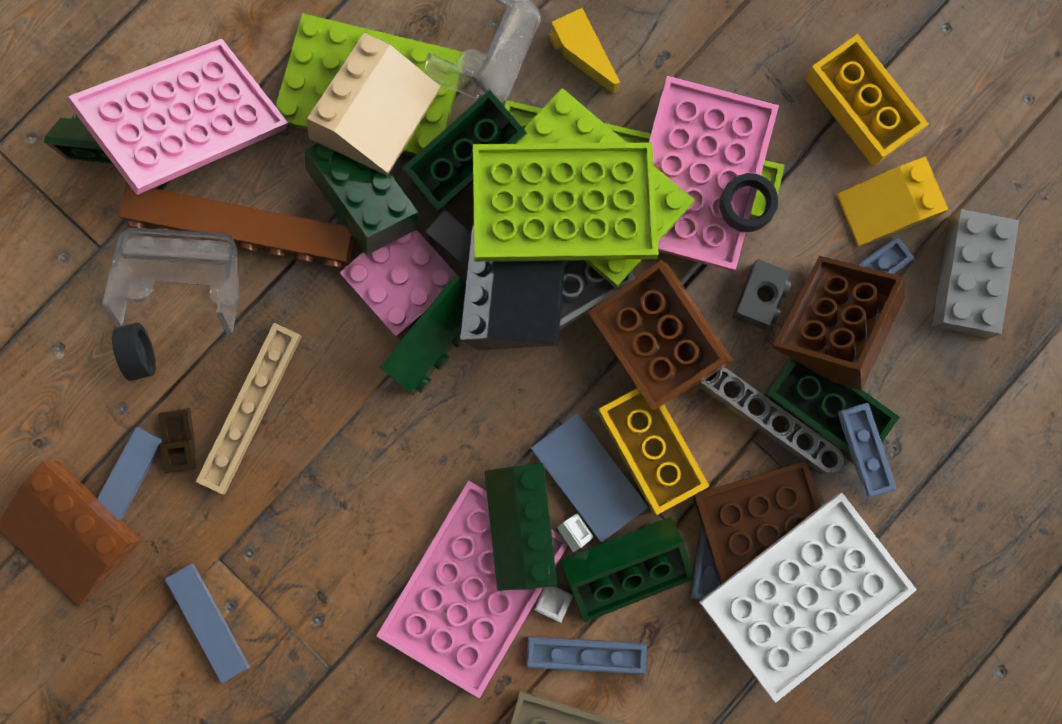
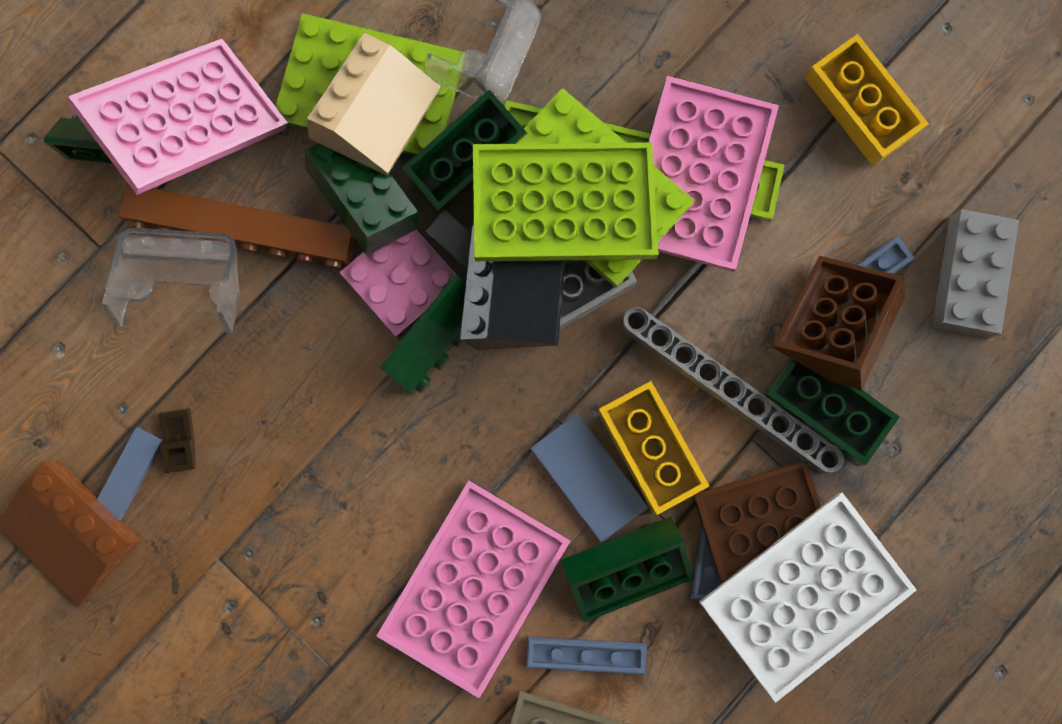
(133, 351): black tyre -> none
(207, 623): sand blue tile -> none
(248, 409): tan plate -> none
(520, 527): dark green slope -> none
(553, 602): white tile -> none
(575, 532): white tile -> none
(583, 49): yellow slope -> none
(660, 335): dark orange slope -> none
(750, 307): dark grey brick -> none
(758, 182): black tyre -> none
(867, 450): sand blue tile -> none
(892, 202): yellow slope -> none

